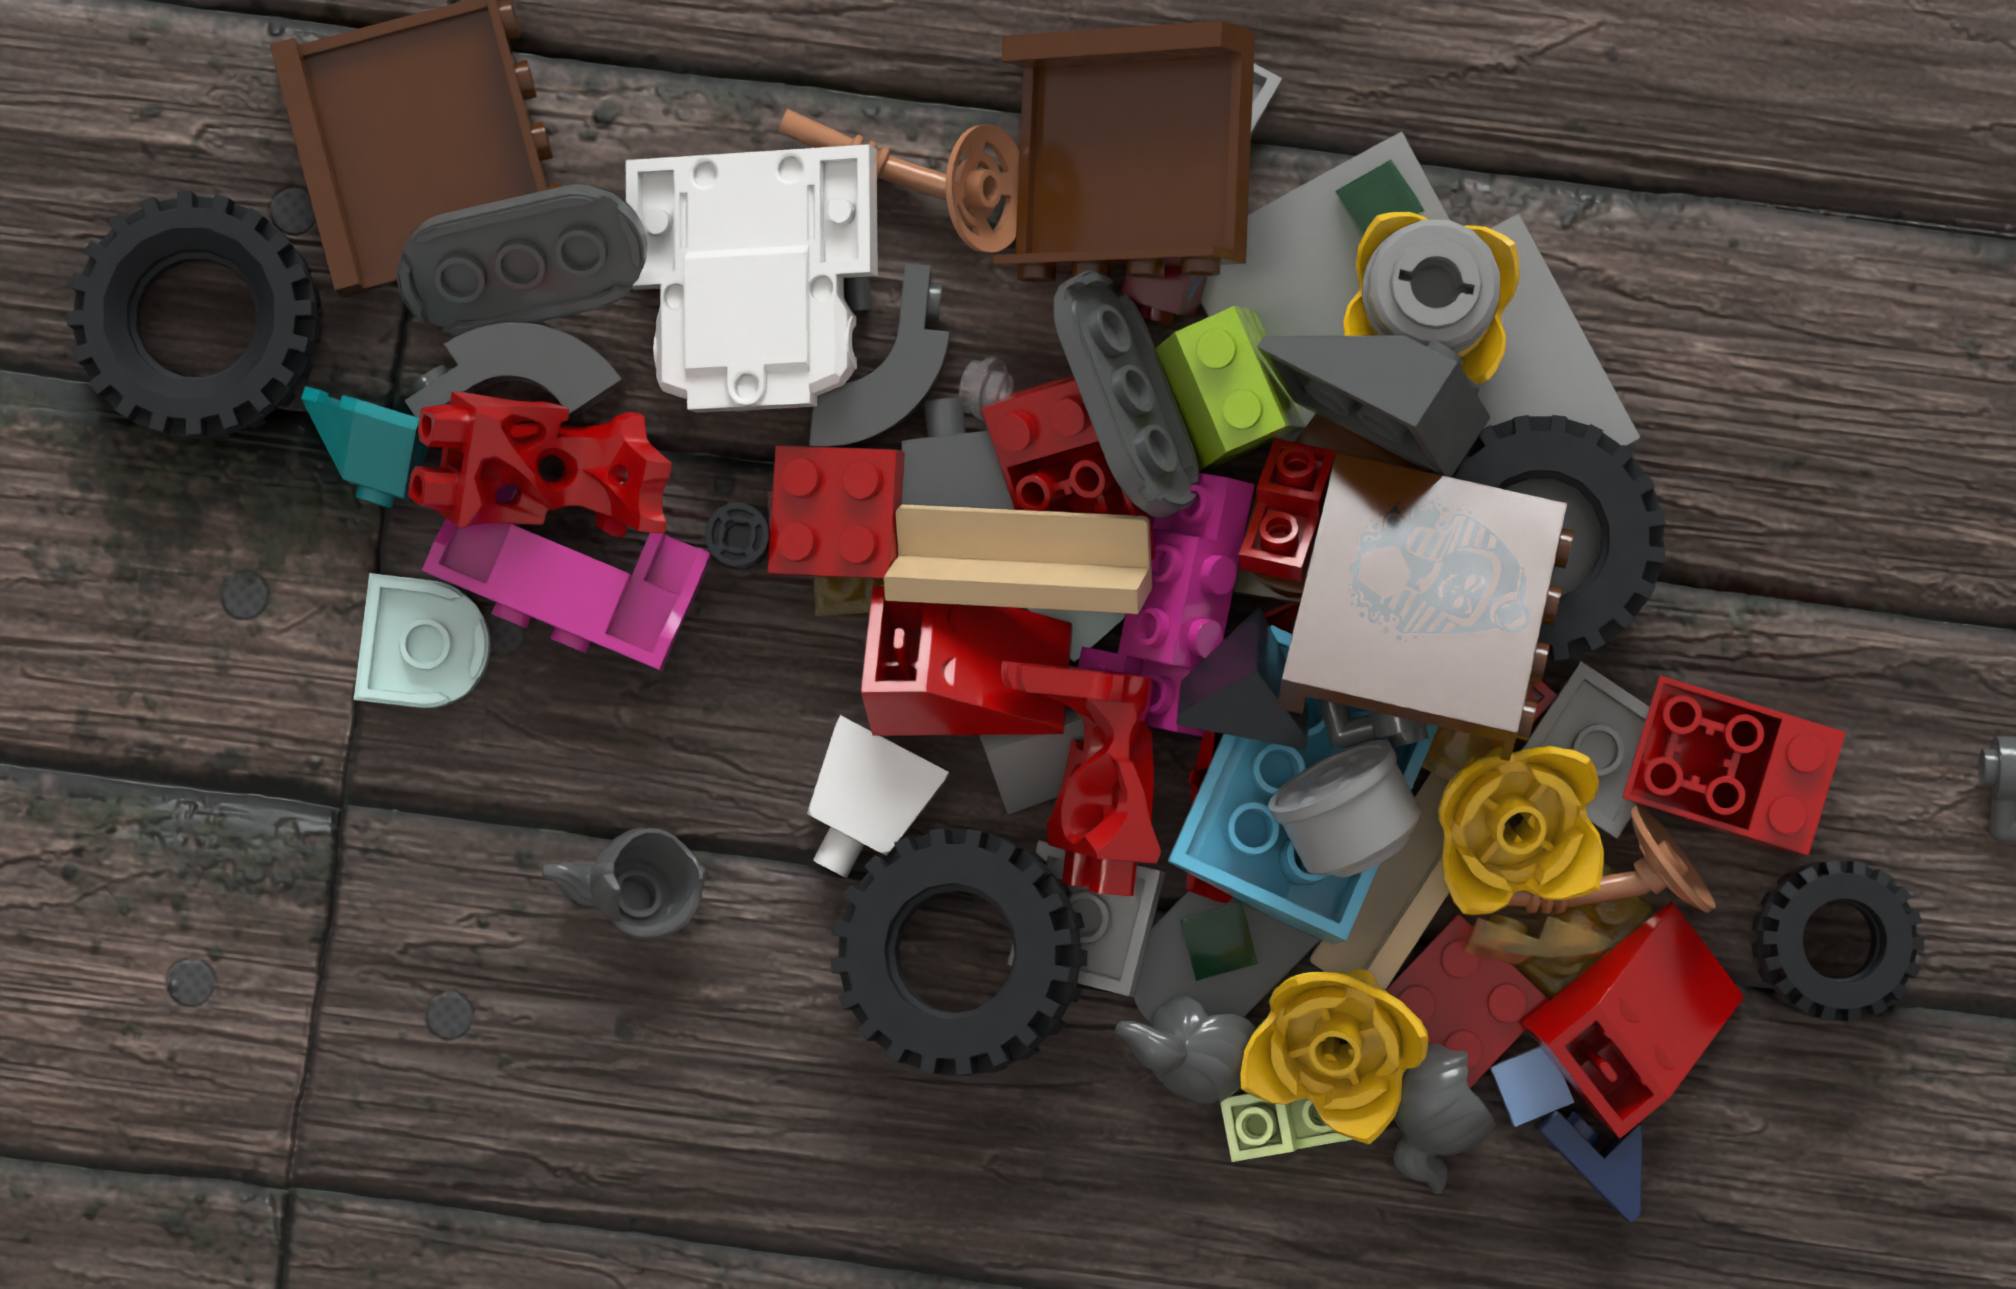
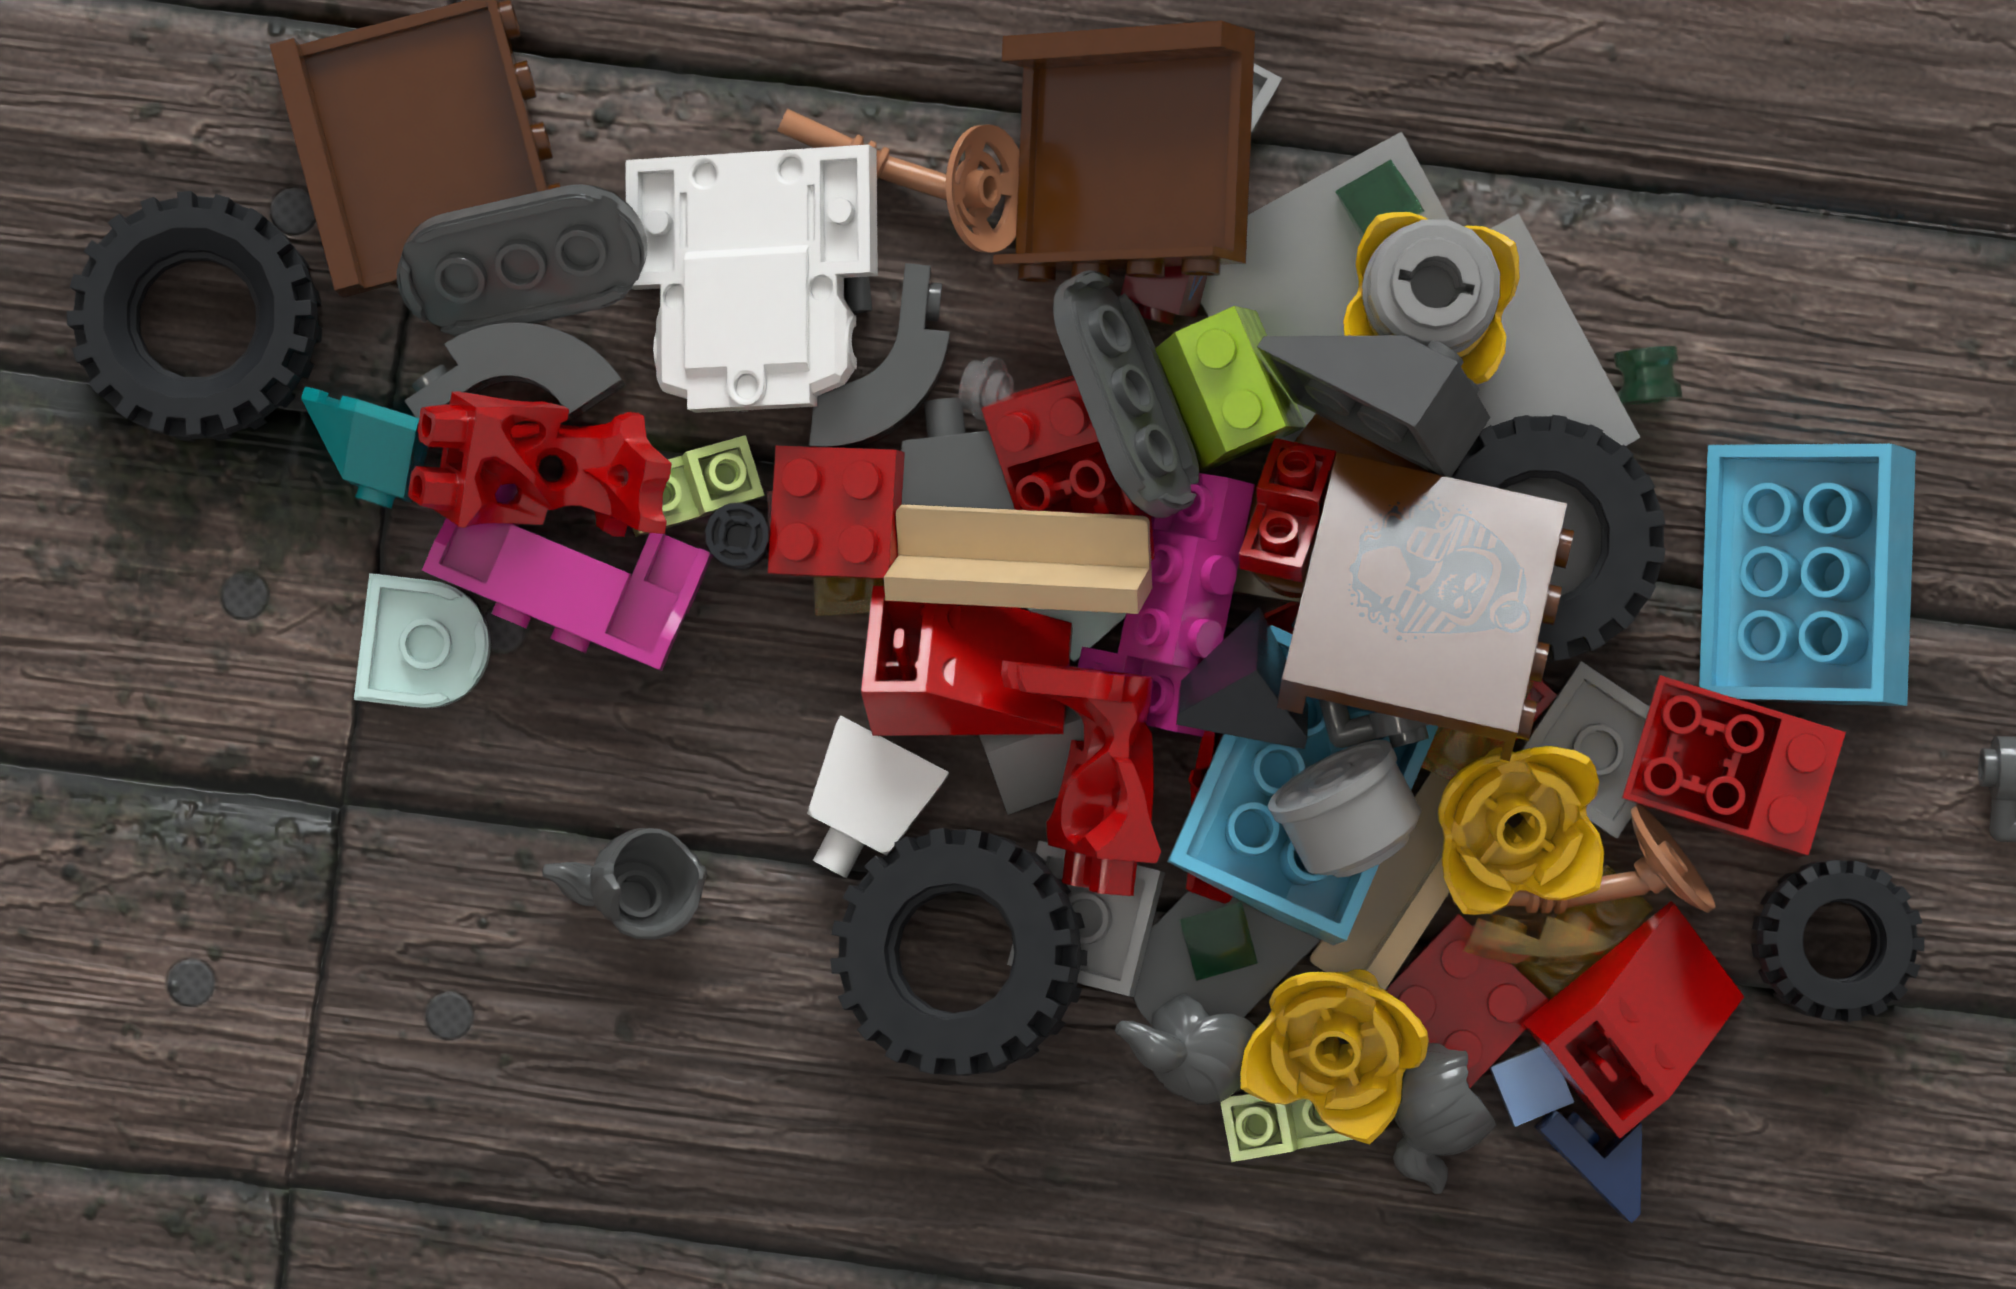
(708, 480): none -> yellowish green slope
(1648, 375): none -> clear green wheel
(1808, 573): none -> medium azure slope

